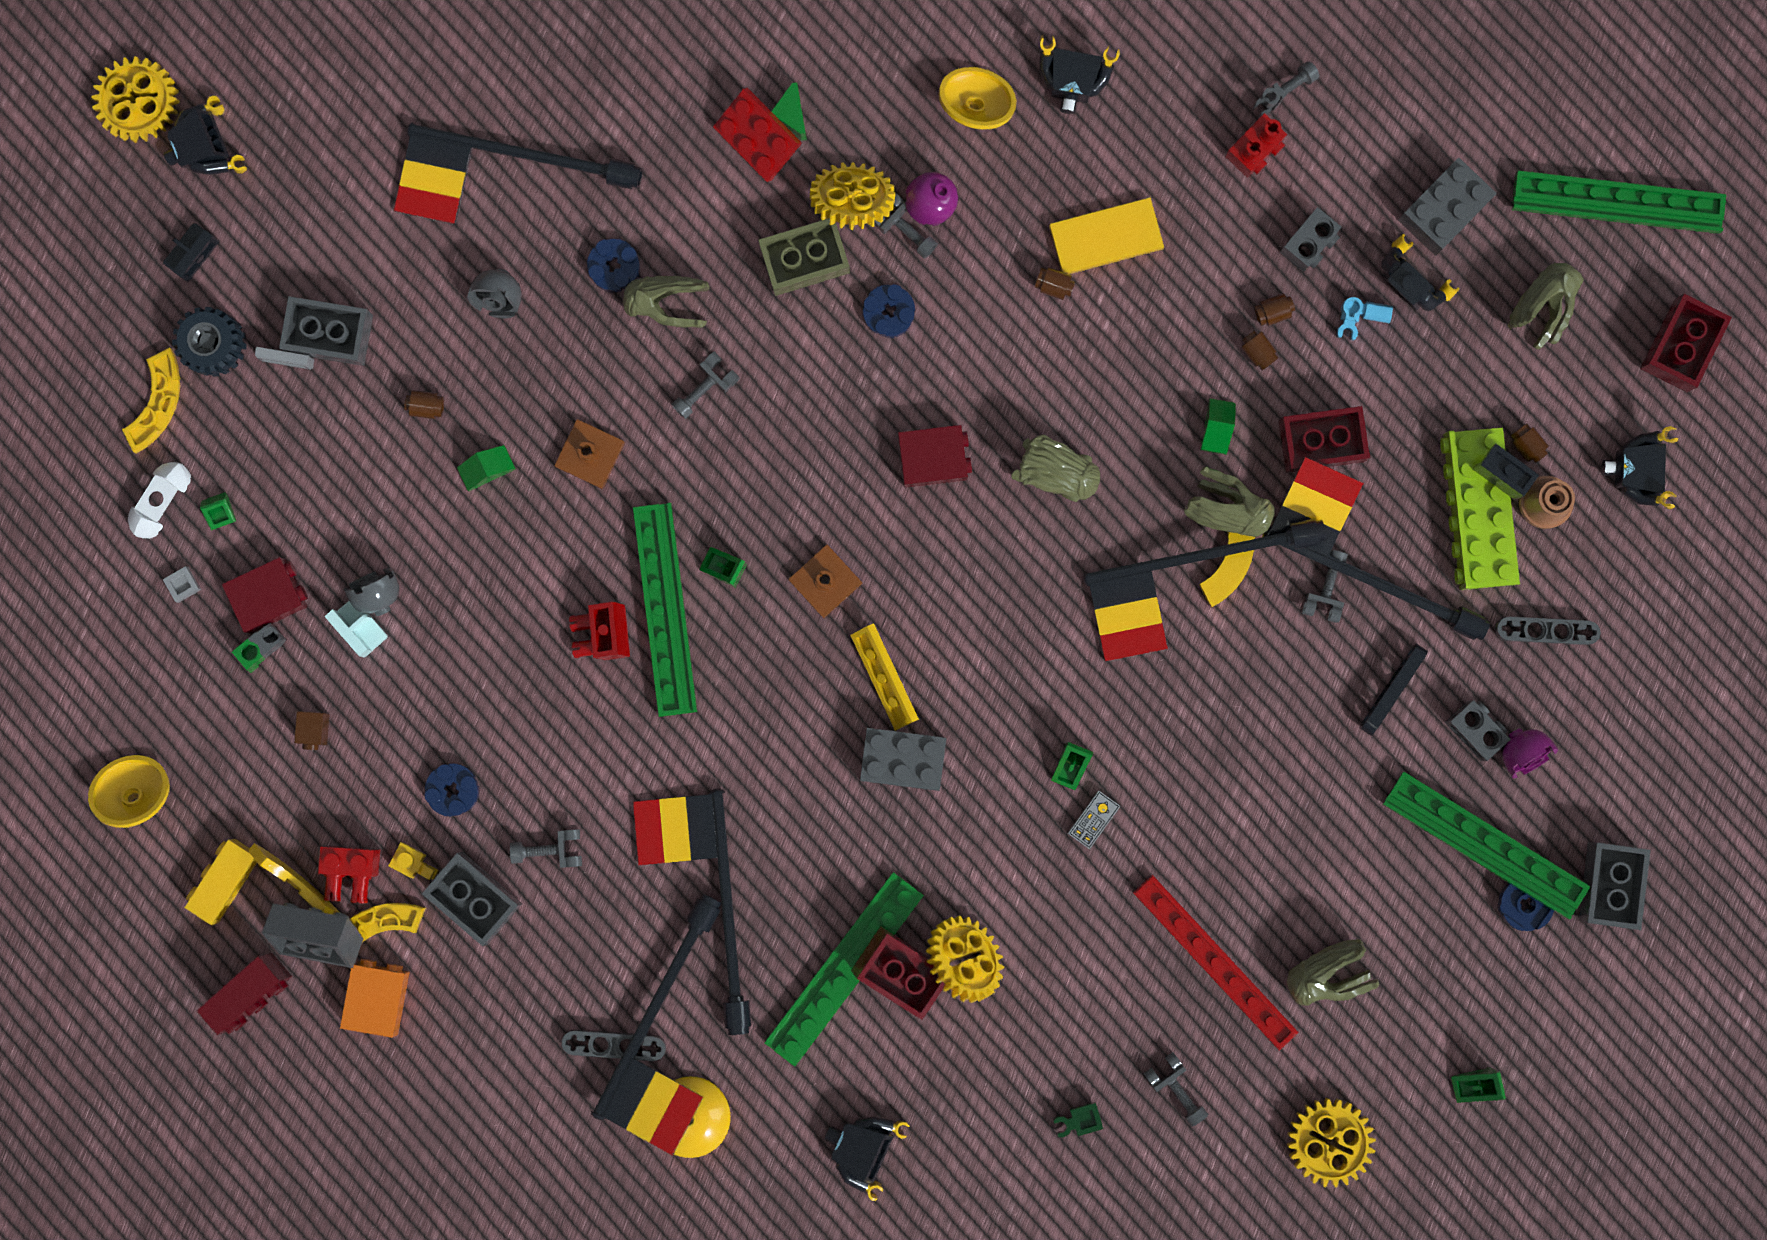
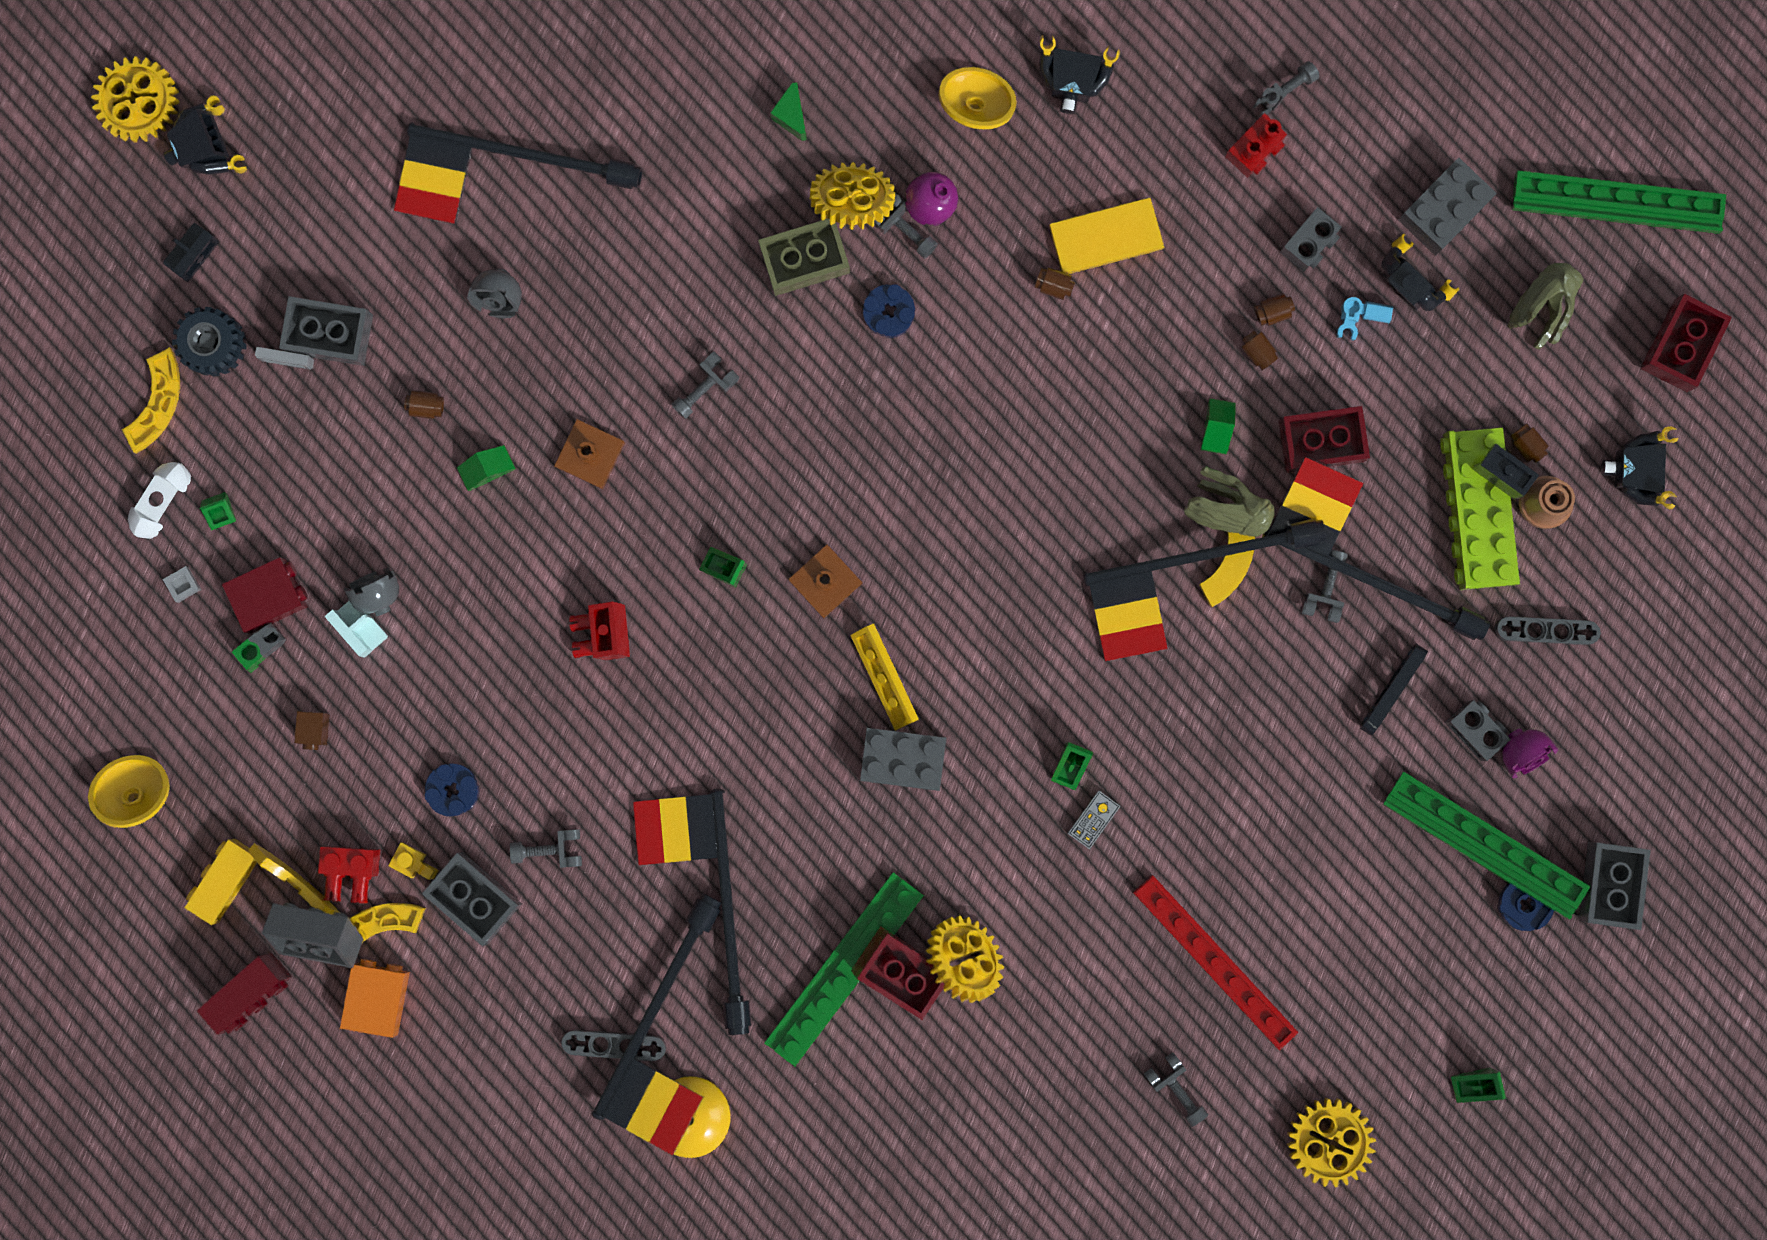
(605, 252): dark blue plate -> none
(644, 295): olive hair -> none
(665, 609): green plate -> none
(757, 134): red plate -> none
(862, 1149): black torso -> none
(934, 456): dark red brick -> none
(1057, 469): olive hair -> none
(1084, 1120): dark green plate -> none
(1309, 978): olive hair -> none

